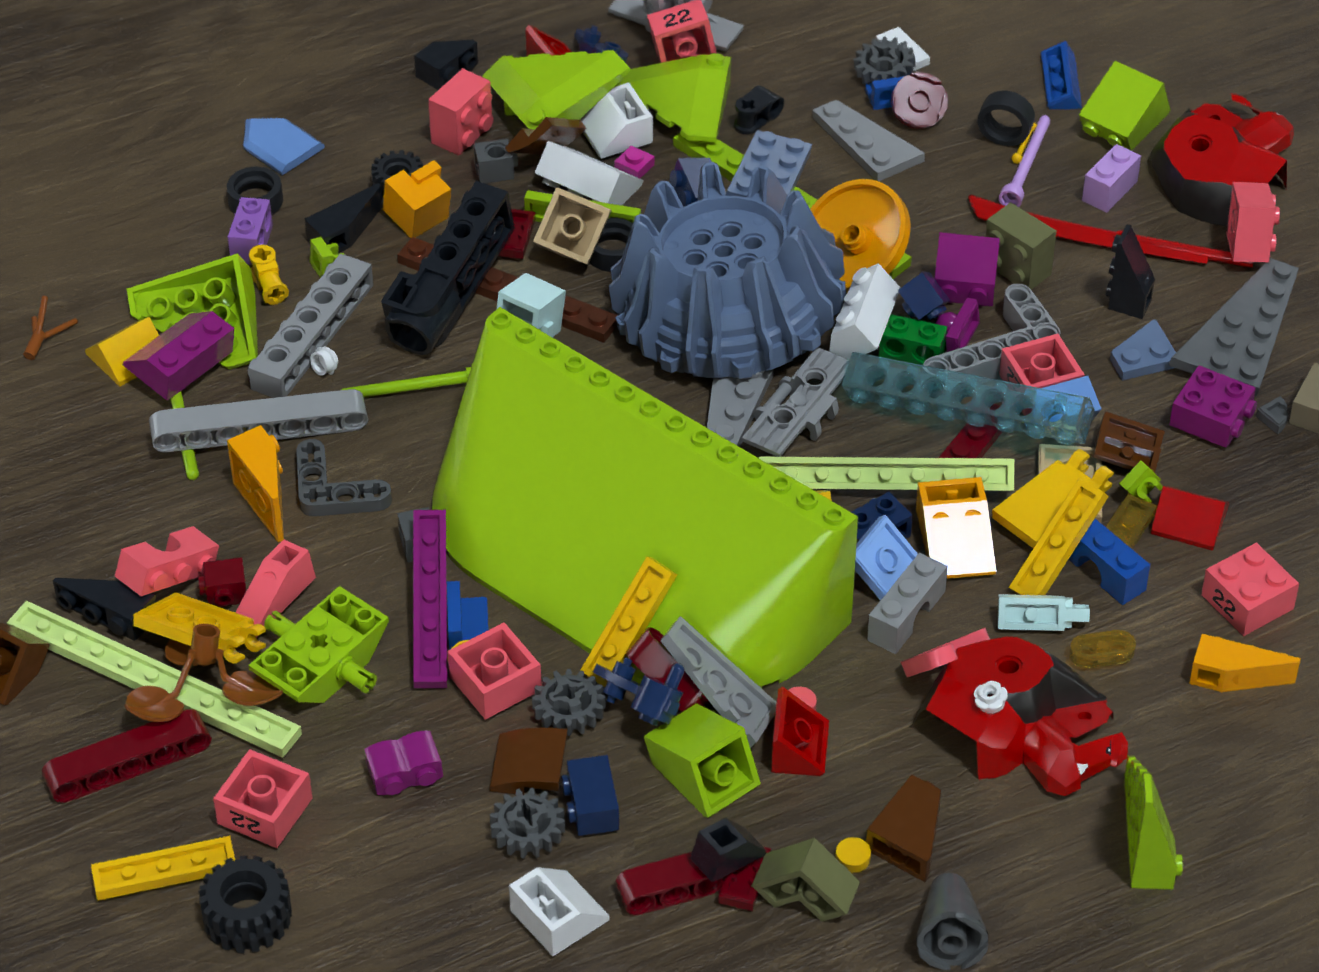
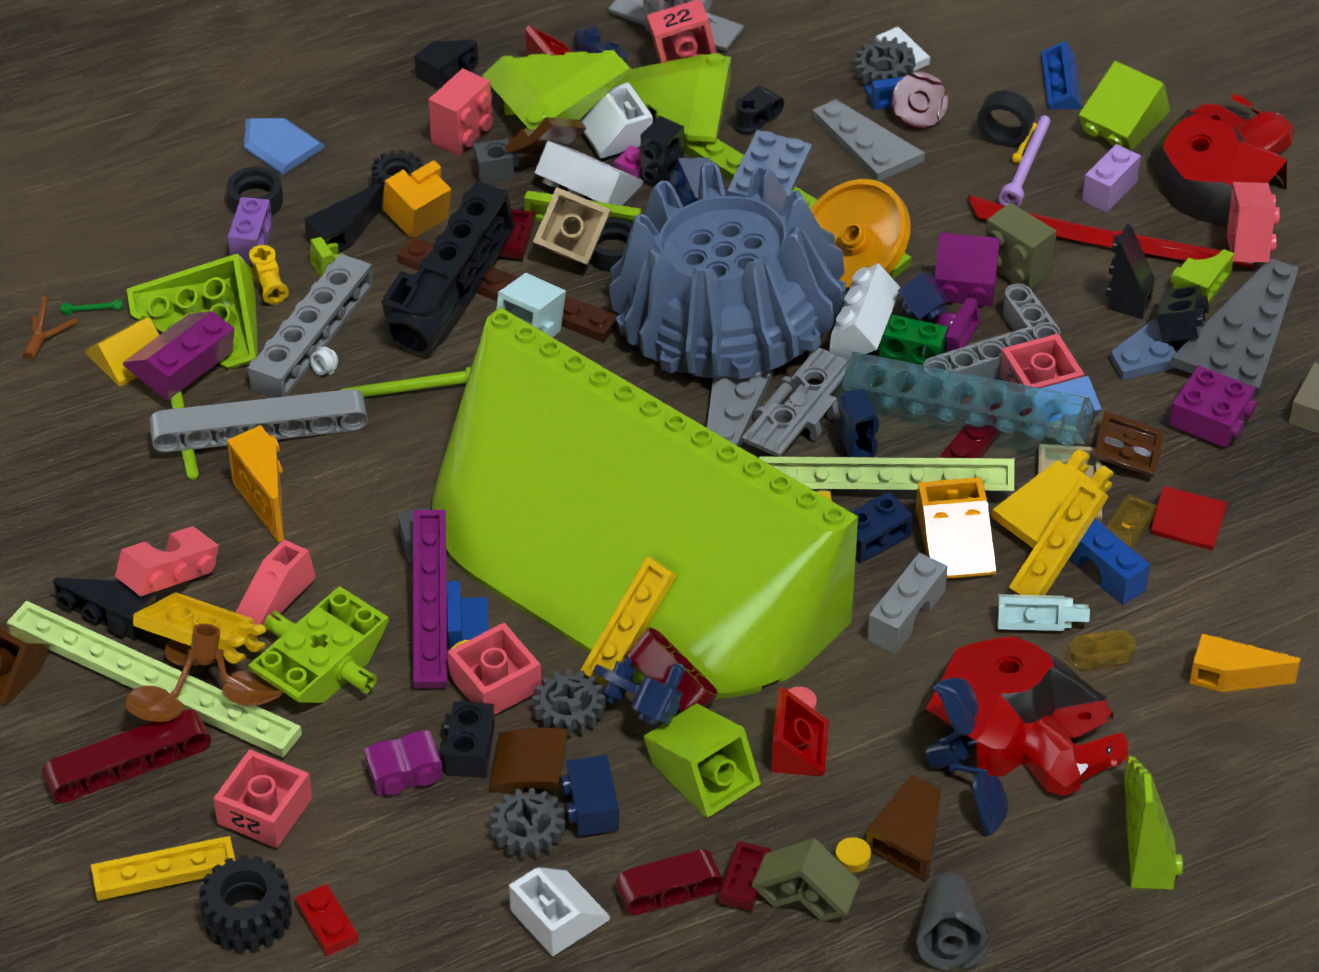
(67, 308): none -> green hinge
(223, 582): dark red brick -> none
(321, 489): dark grey beam -> none
(326, 919): none -> red plate
(468, 740): none -> black brick
(660, 148): none -> black brick
(720, 680): light grey wing -> none
(724, 849): black slope -> none
(857, 424): none -> dark blue brick
(882, 556): light blue tile -> none
(942, 654): coral beam -> none
(961, 708): none -> dark blue plant
(990, 704): white plate -> none
(1141, 481): lime tile -> none
(1182, 313): none -> black brick
(1207, 273): none -> lime arch
(1250, 589): coral brick -> none
(1274, 414): dark grey tile -> none

